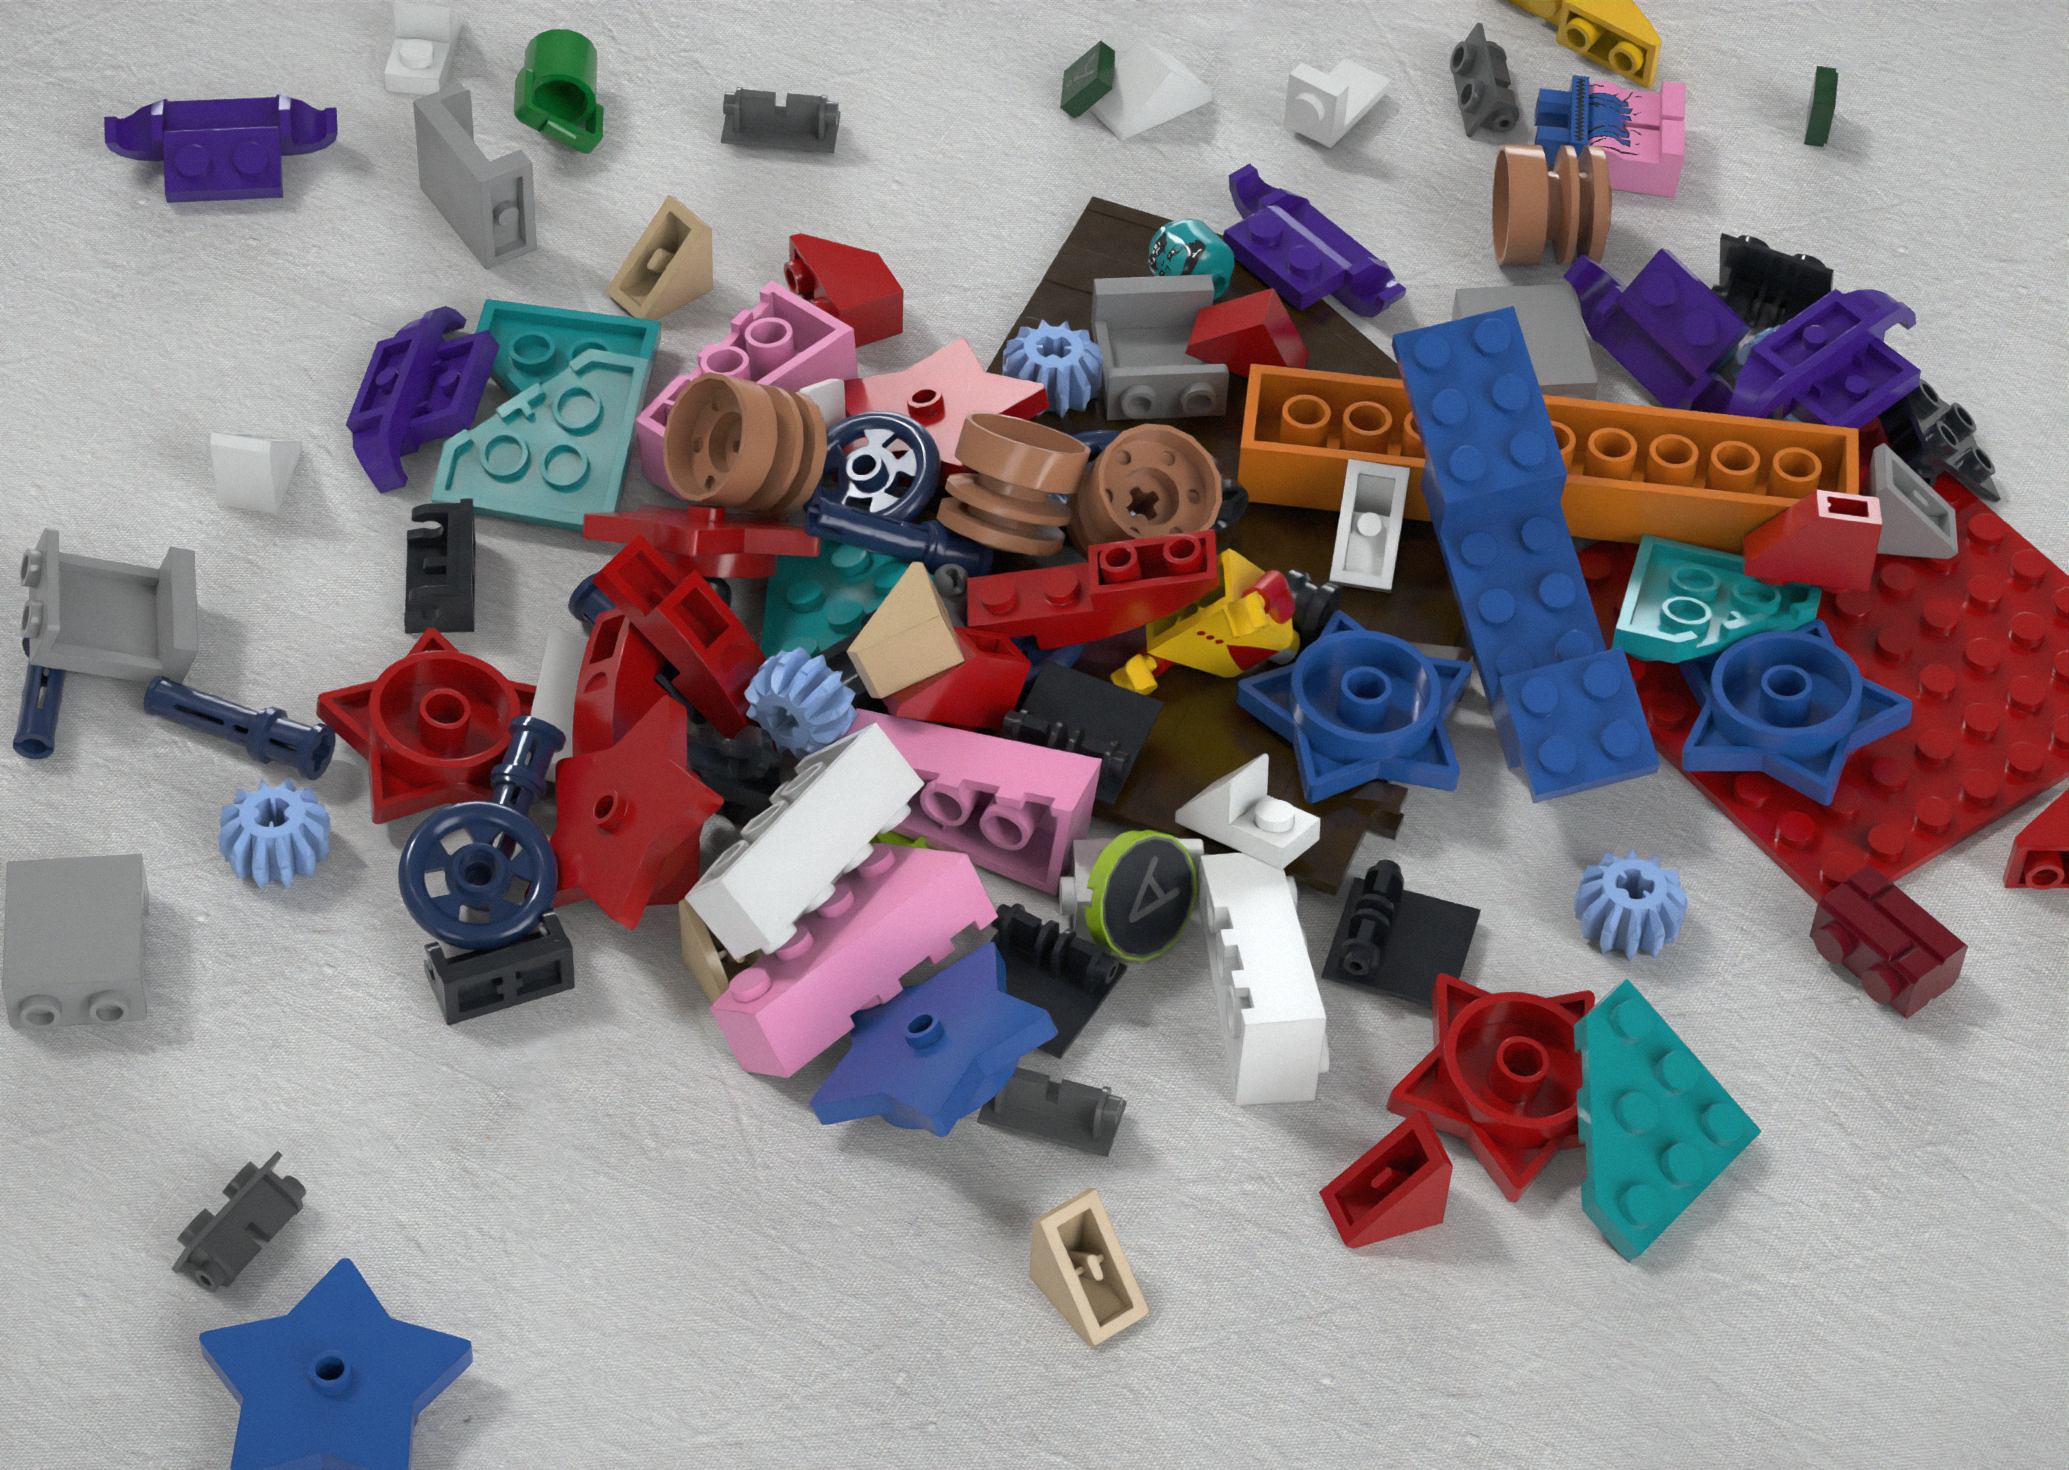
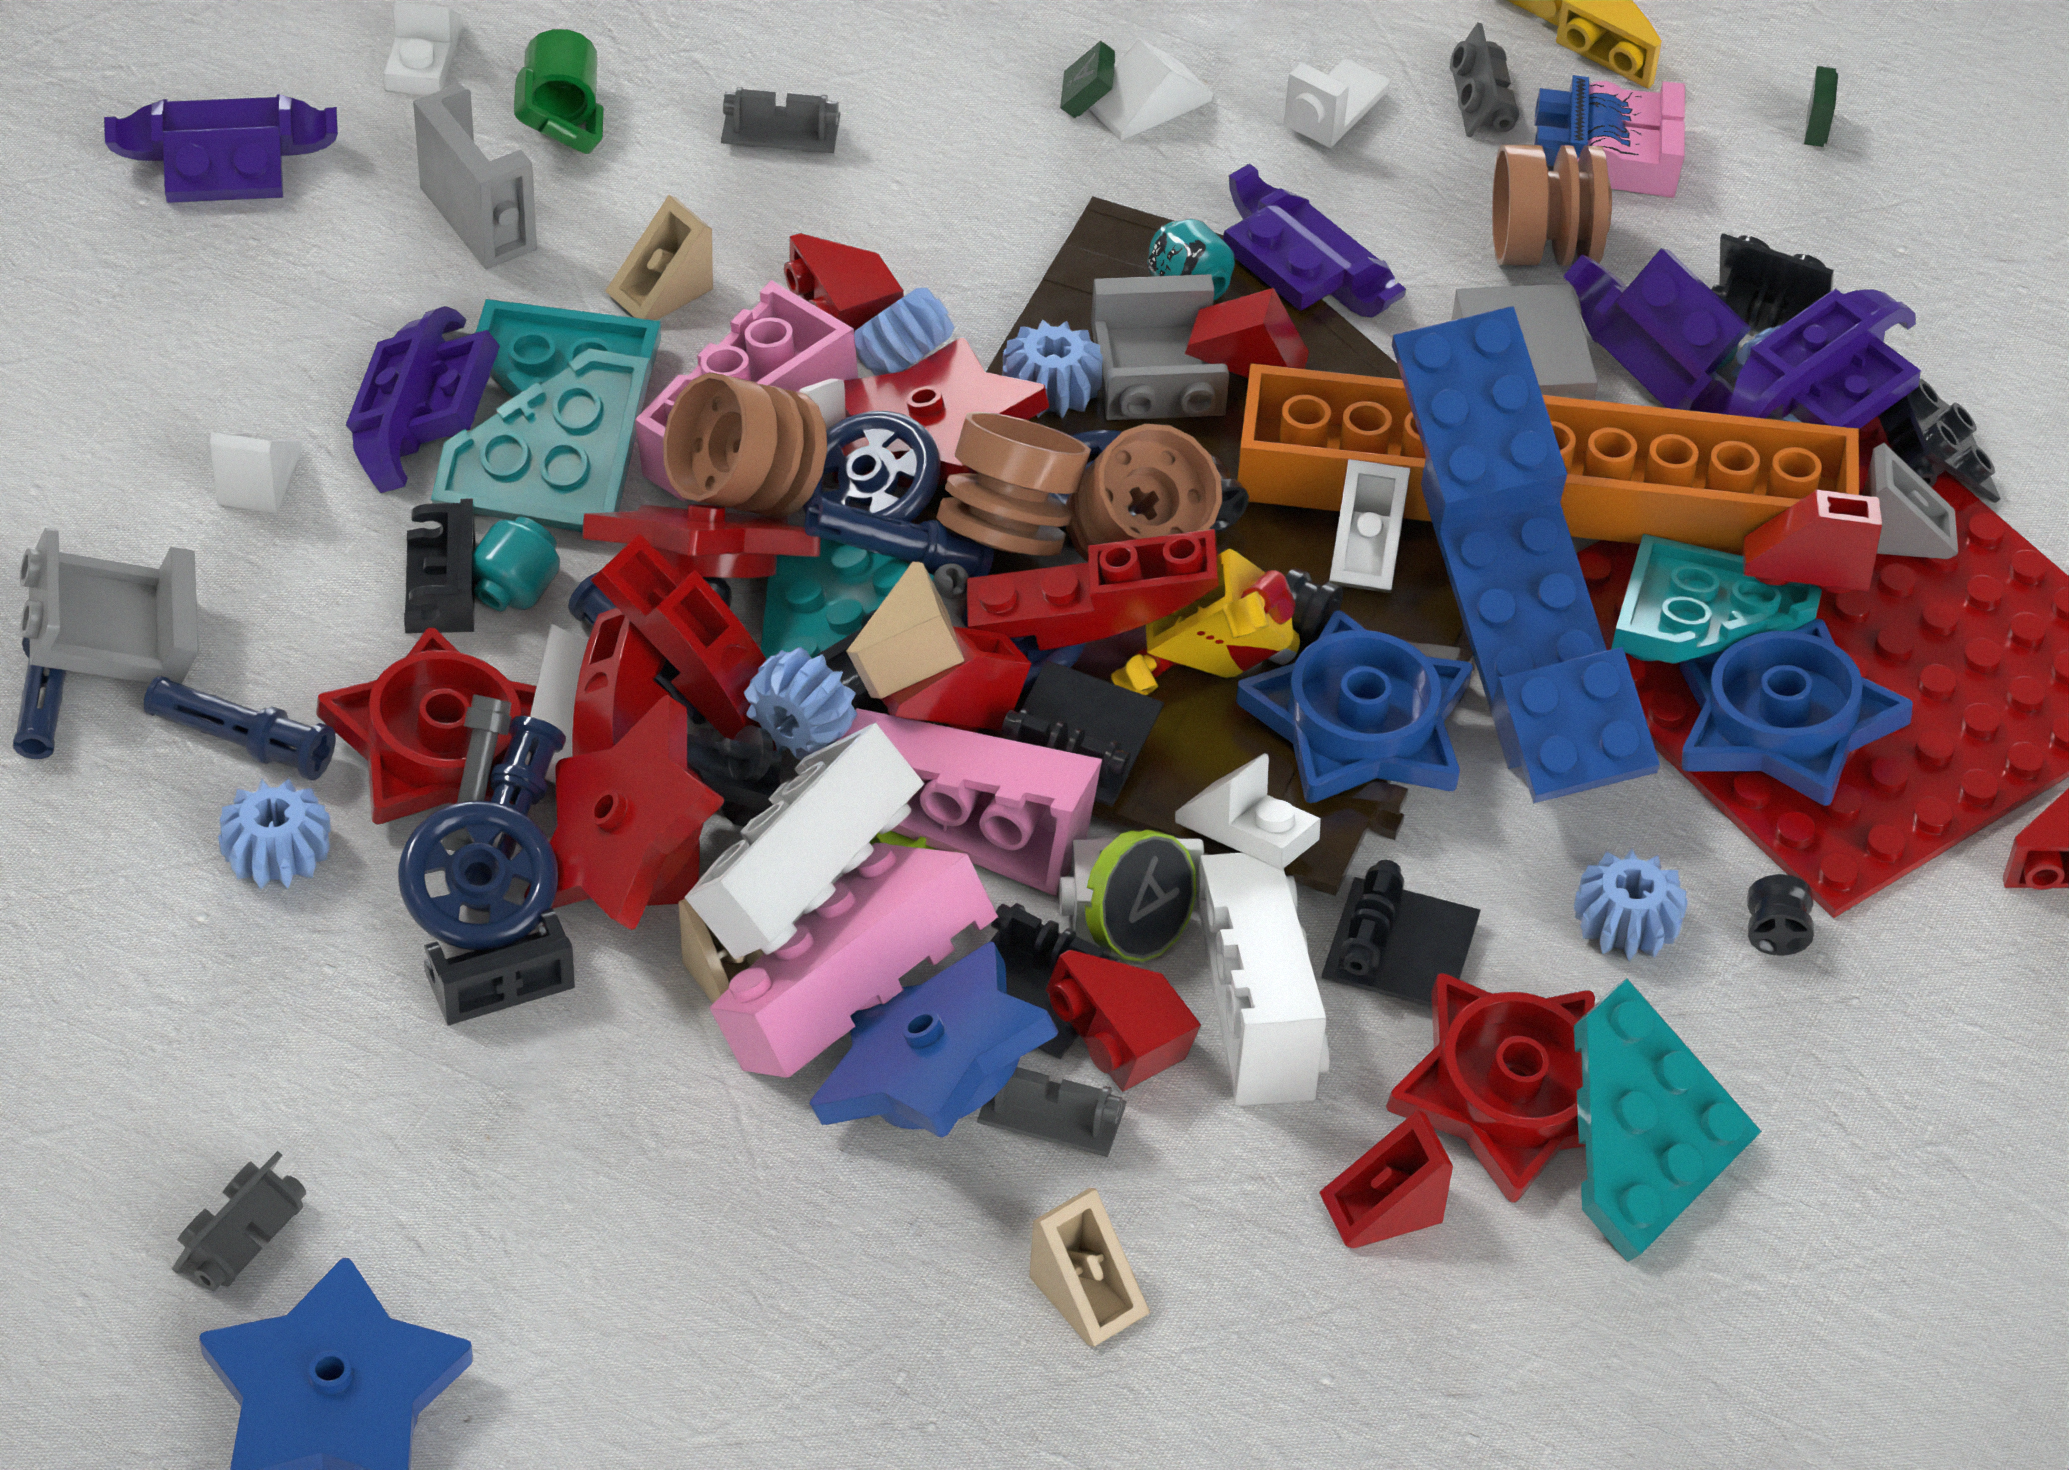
(75, 941): light grey panel -> none
(488, 719): none -> dark grey bar
(514, 564): none -> teal head
(903, 333): none -> light blue gear
(1123, 1015): none -> red slope
(1780, 915): none -> black wheel
(1887, 942): dark red brick -> none

